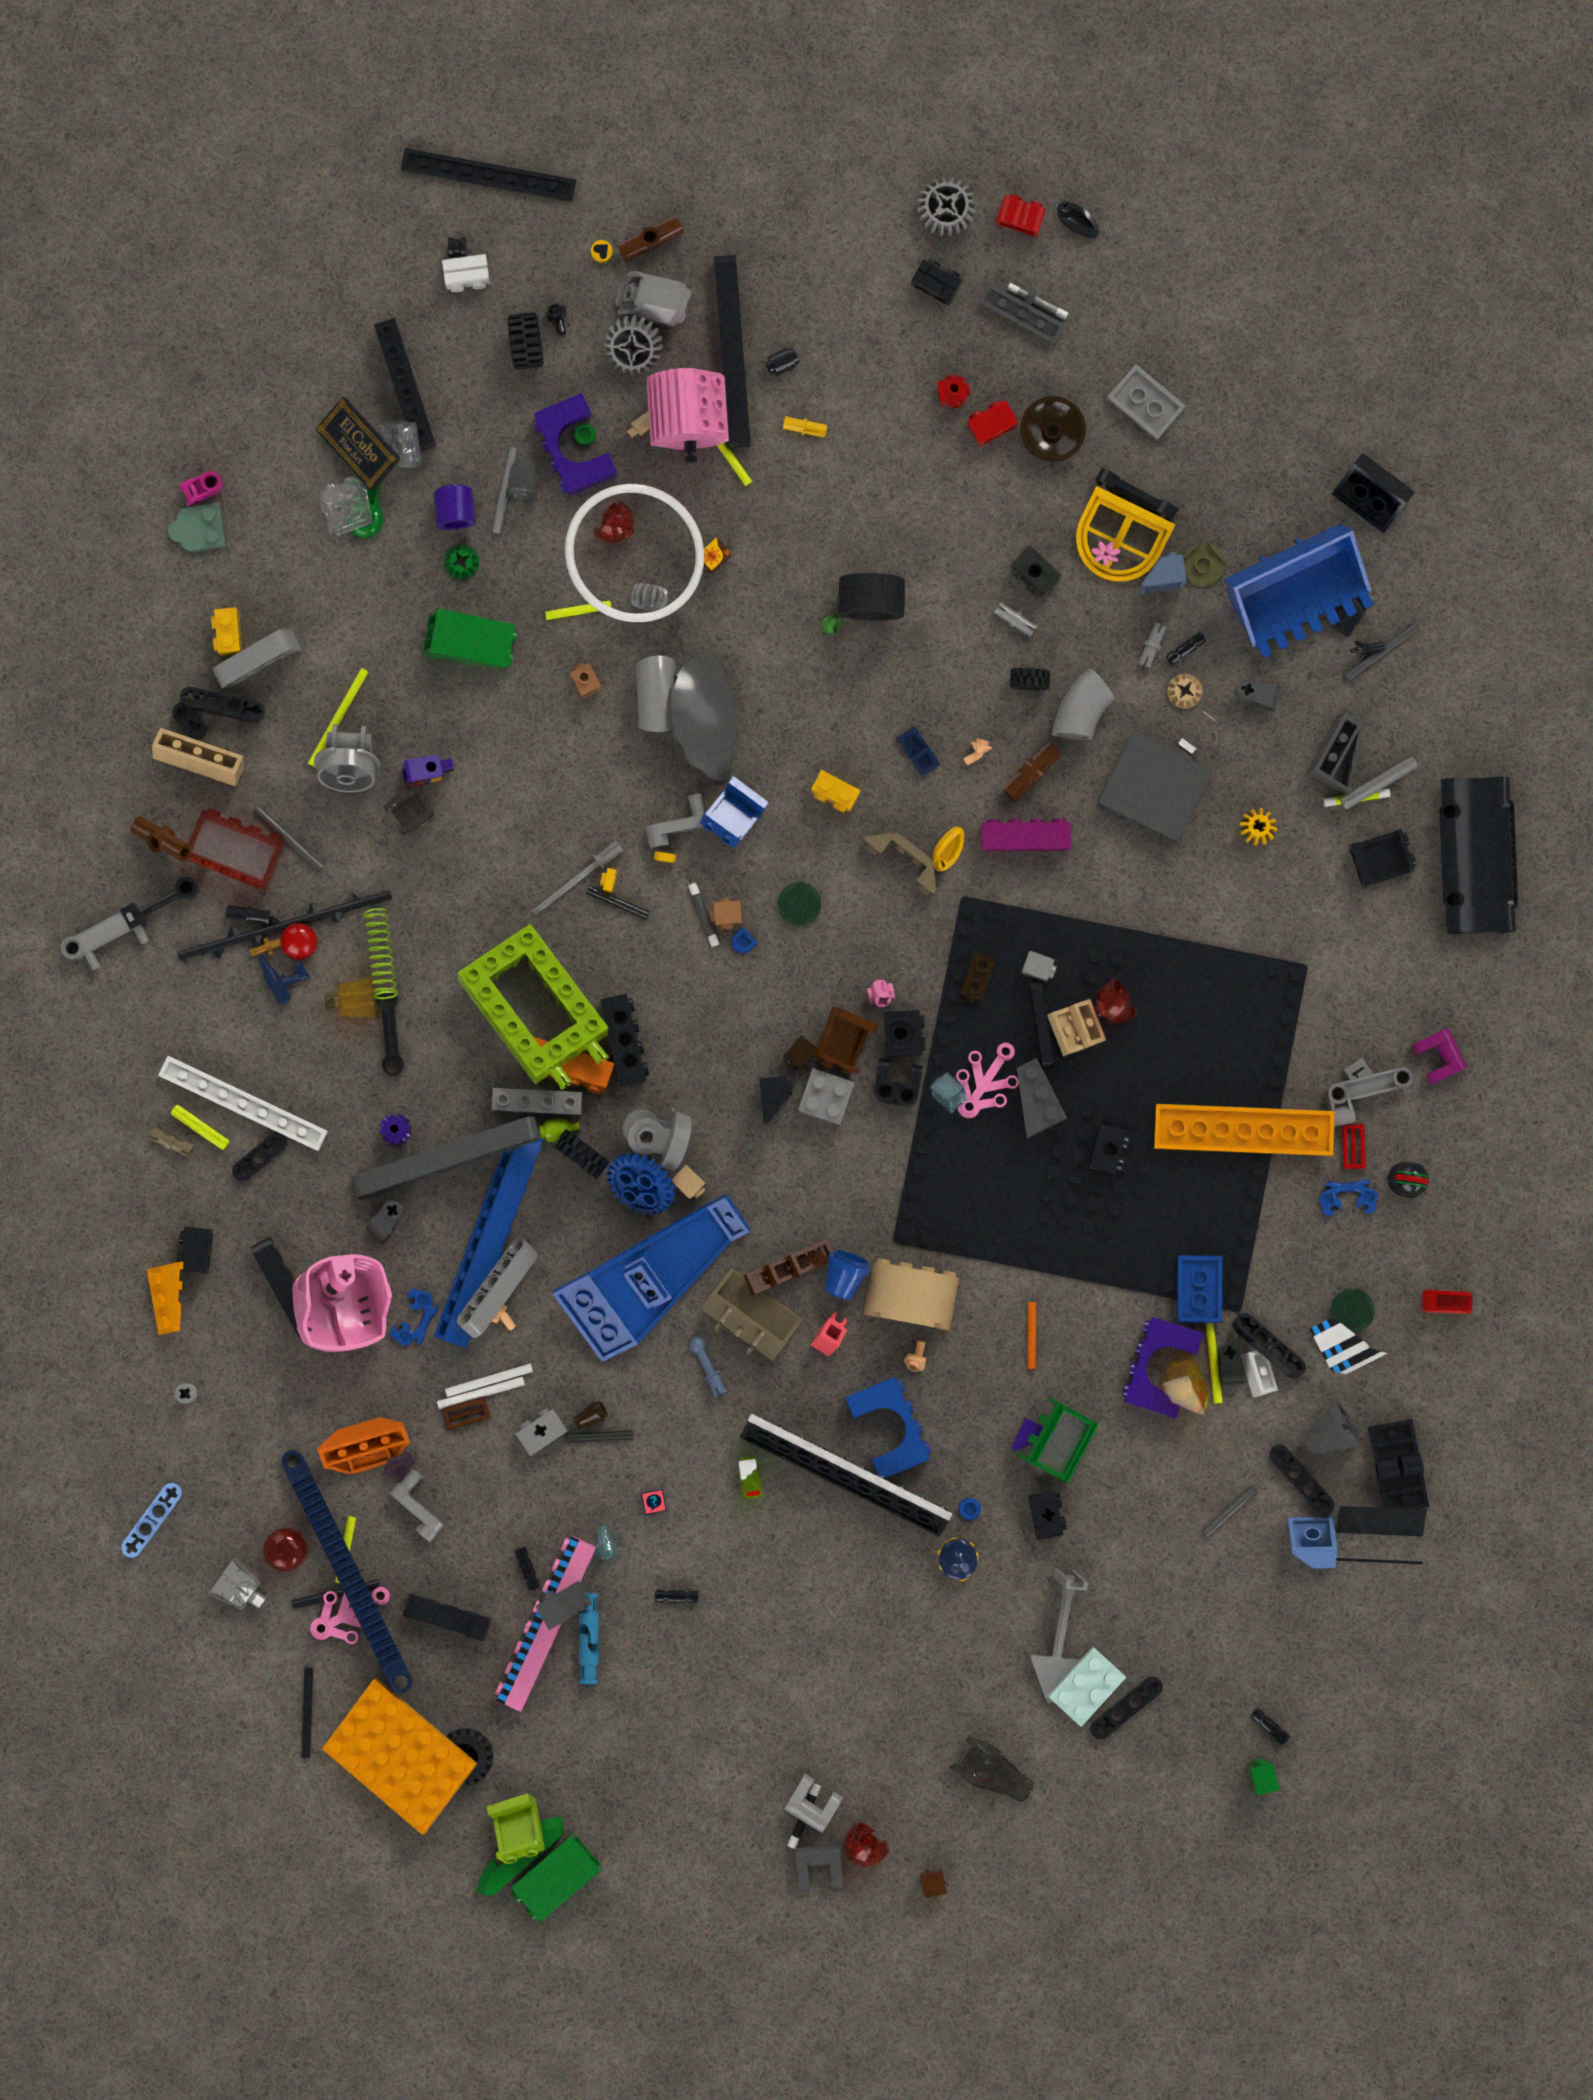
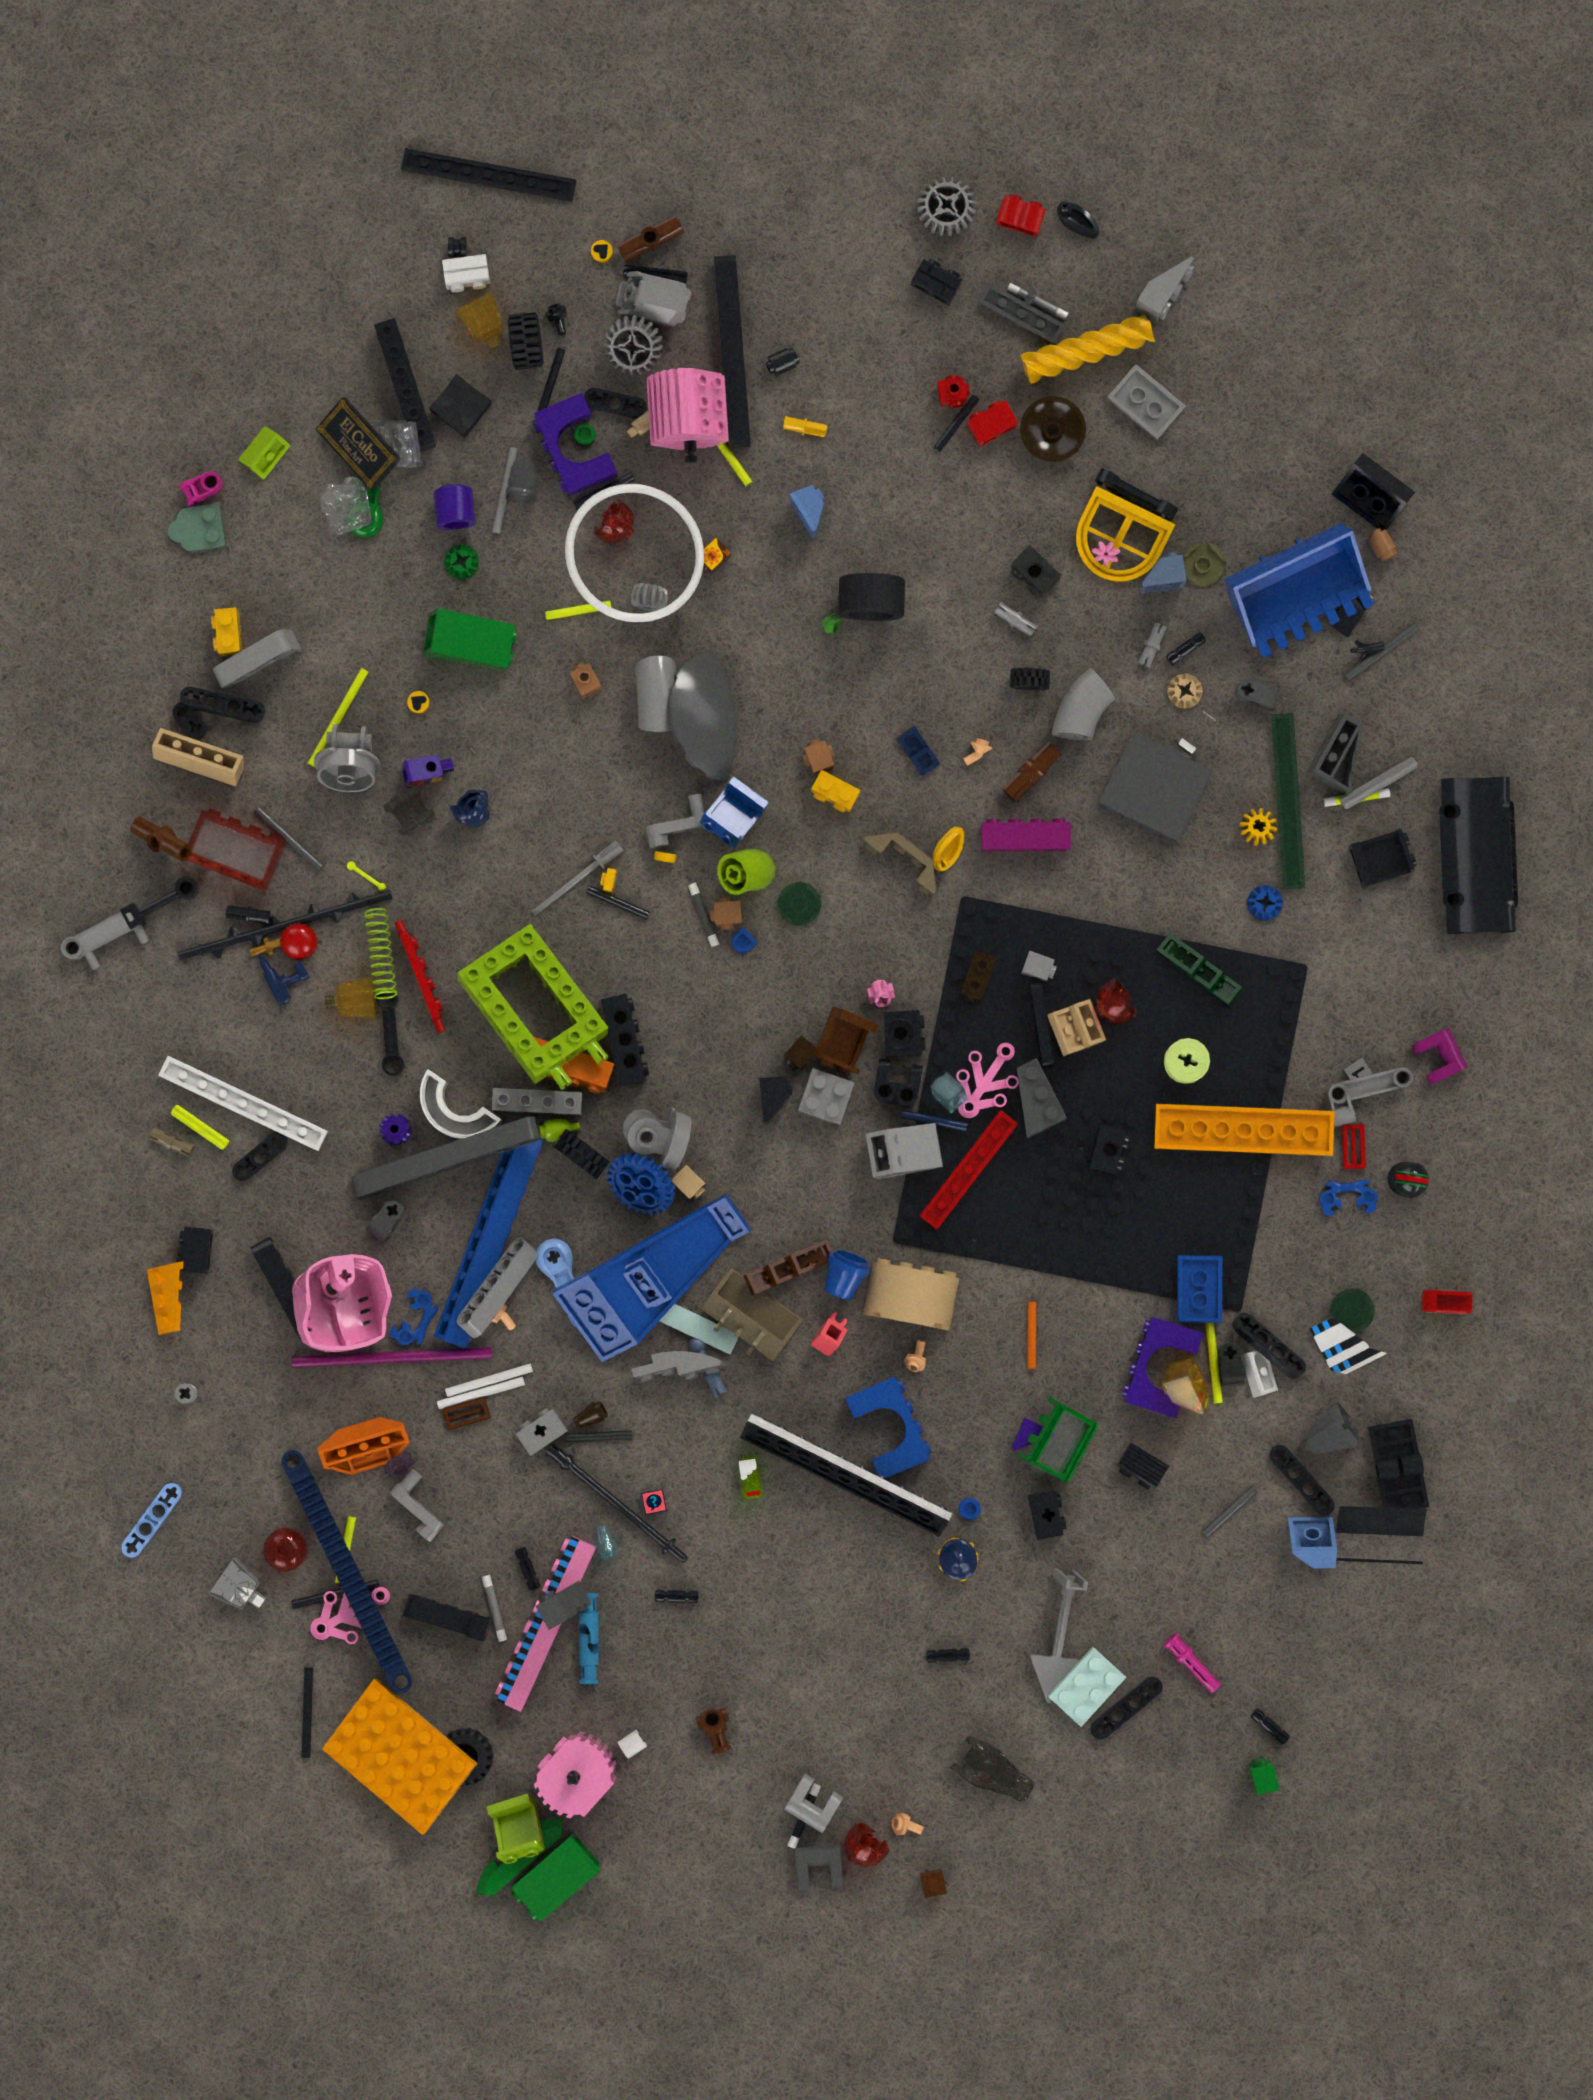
(264, 452): none -> lime panel
(352, 866): none -> neon yellow hinge
(391, 1357): none -> magenta piece
(418, 702): none -> yellow tile
(426, 985): none -> red plate
(441, 1117): none -> white brick
(460, 405): none -> black brick
(472, 808): none -> dark blue hair
(482, 320): none -> clear yellow torso
(494, 1609): none -> light grey bar
(551, 378): none -> black bar
(562, 1270): none -> light blue beam
(567, 1462): none -> black bar
(575, 1775): none -> bright pink piece
(598, 404): none -> black beam
(623, 480): none -> black bar
(632, 1744): none -> white beam
(676, 275): none -> black axle
(686, 1363): none -> light grey slope
(699, 1328): none -> light aqua tile
(715, 1730): none -> reddish brown connector
(746, 871): none -> lime brick
(809, 507): none -> medium blue slope
(818, 756): none -> medium nougat brick
(902, 1823): none -> light nougat plate
(904, 1150): none -> light grey slope
(928, 1119): none -> dark blue piece
(947, 1655): none -> black axle
(956, 423): none -> black piece
(968, 1170): none -> red plate
(1087, 347): none -> yellow piece
(1142, 1466): none -> black brick
(1162, 289): none -> light grey slope
(1175, 1066): none -> yellowish green piece
(1185, 1655): none -> dark pink pin
(1199, 969): none -> dark green slope
(1256, 908): none -> blue gear
(1288, 801): none -> clear green tile
(1382, 544): none -> medium nougat brick

